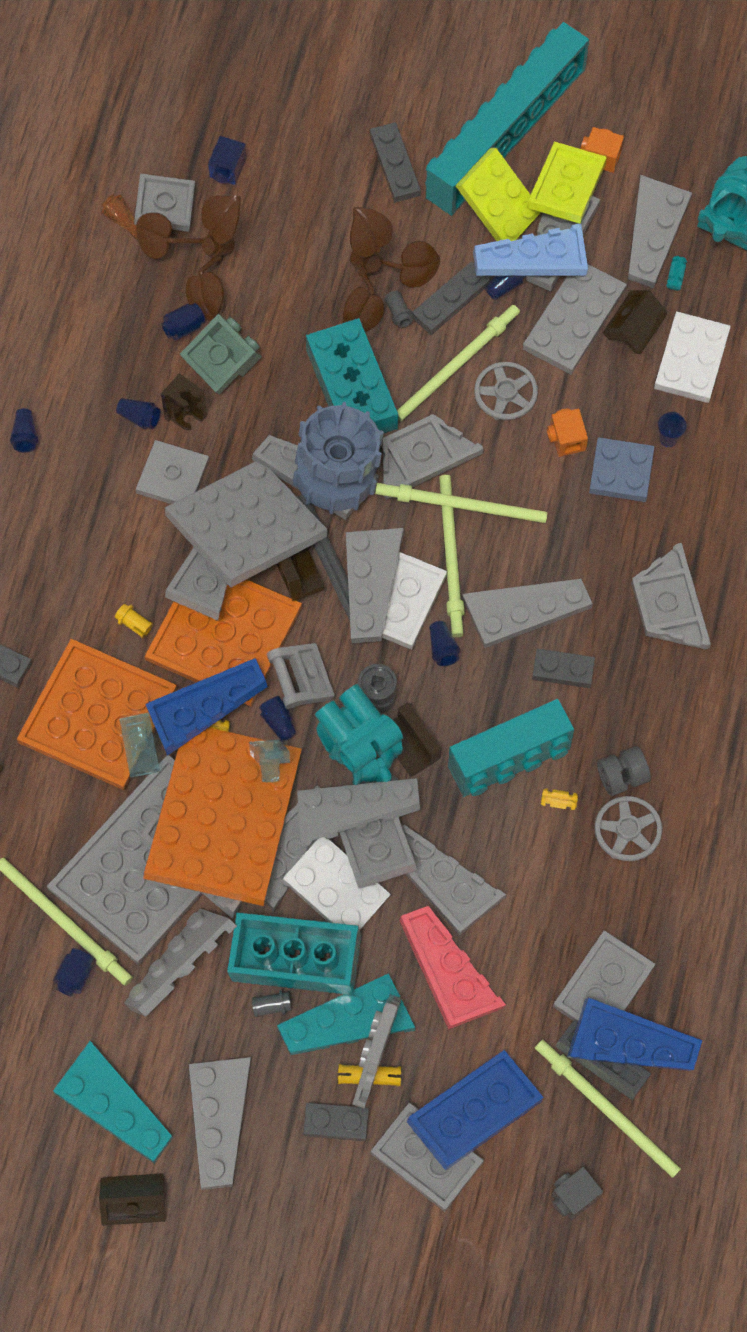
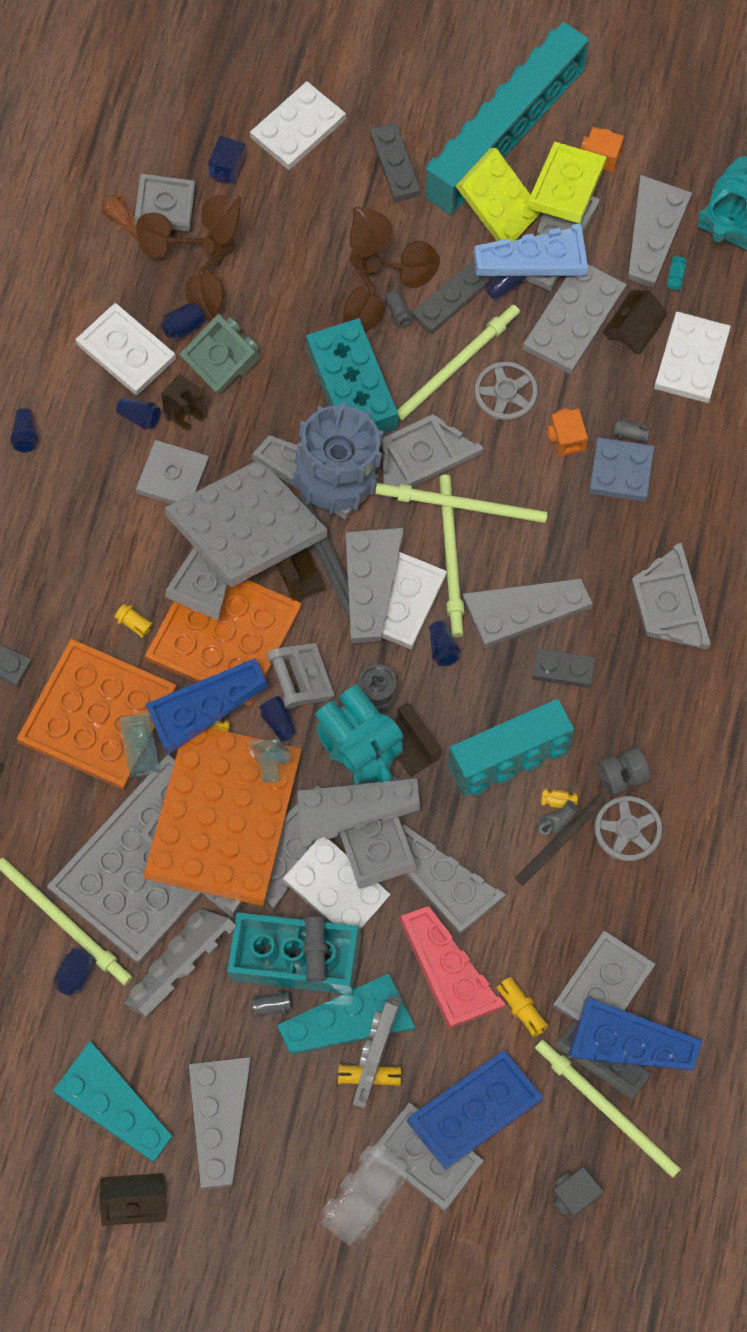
(125, 349): none -> white plate
(297, 125): none -> white plate
(315, 949): none -> dark grey pin
(336, 1122): dark grey plate -> none
(366, 1193): none -> clear brick
(522, 1007): none -> yellow pin
(558, 820): none -> dark grey arm
(560, 840): none -> clear smoke bar
(631, 430): none -> dark grey pin
(671, 428): clear blue cone -> none

